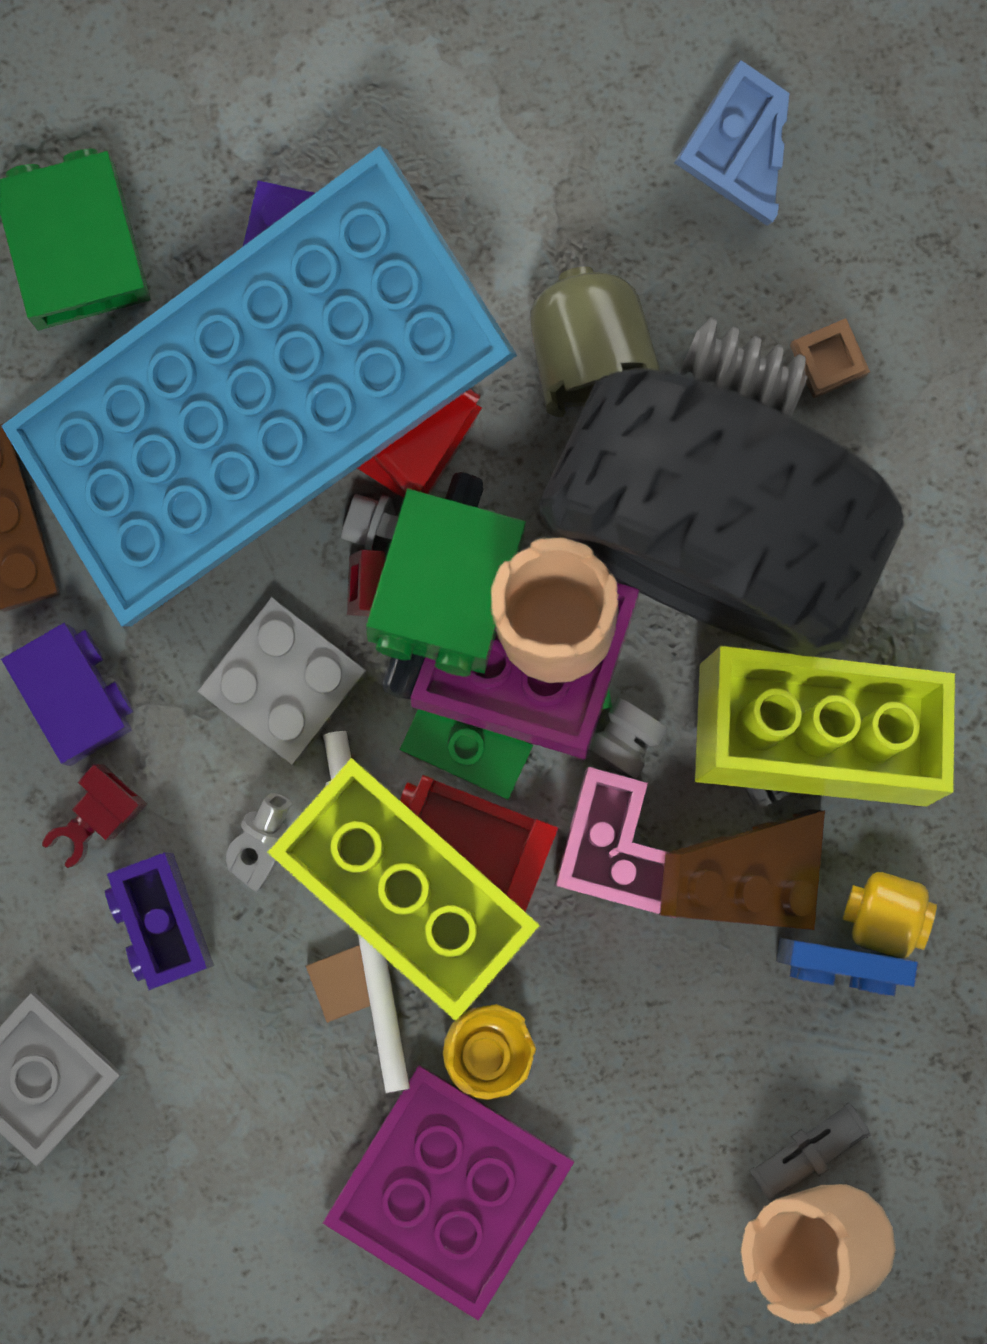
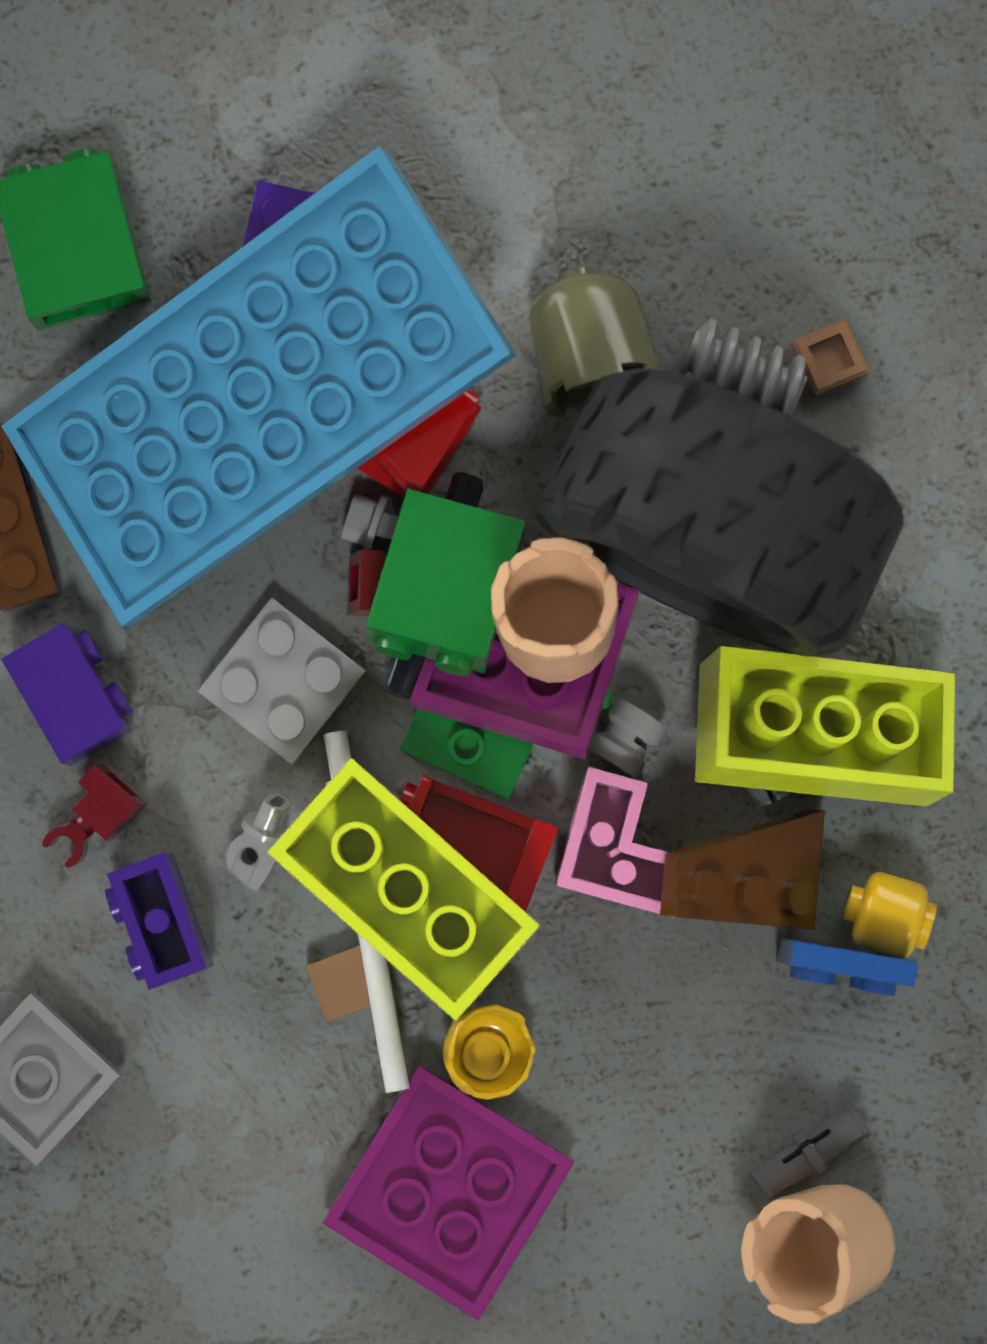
(741, 142): medium blue wing -> none

